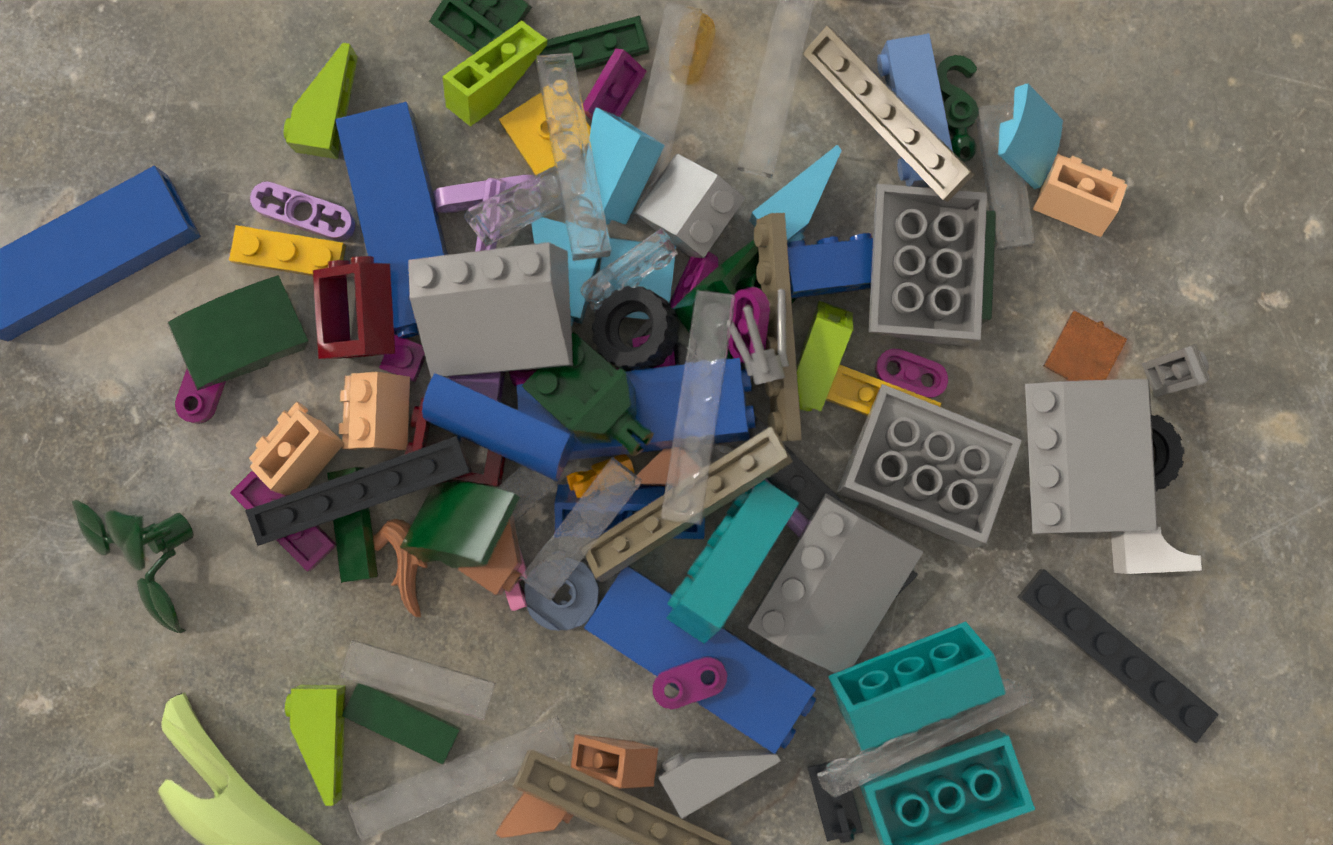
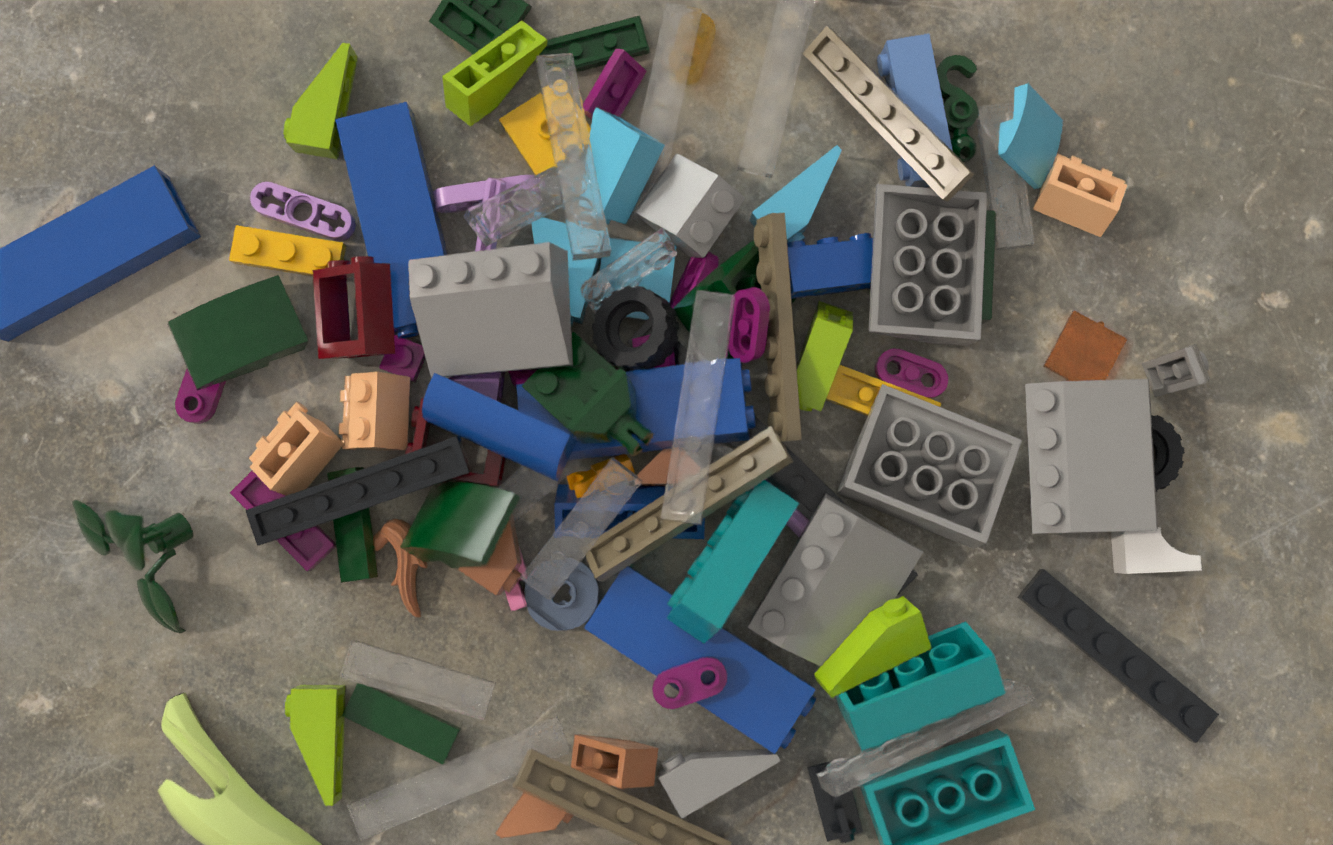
(764, 364): light grey plant -> none
(876, 645): none -> lime slope

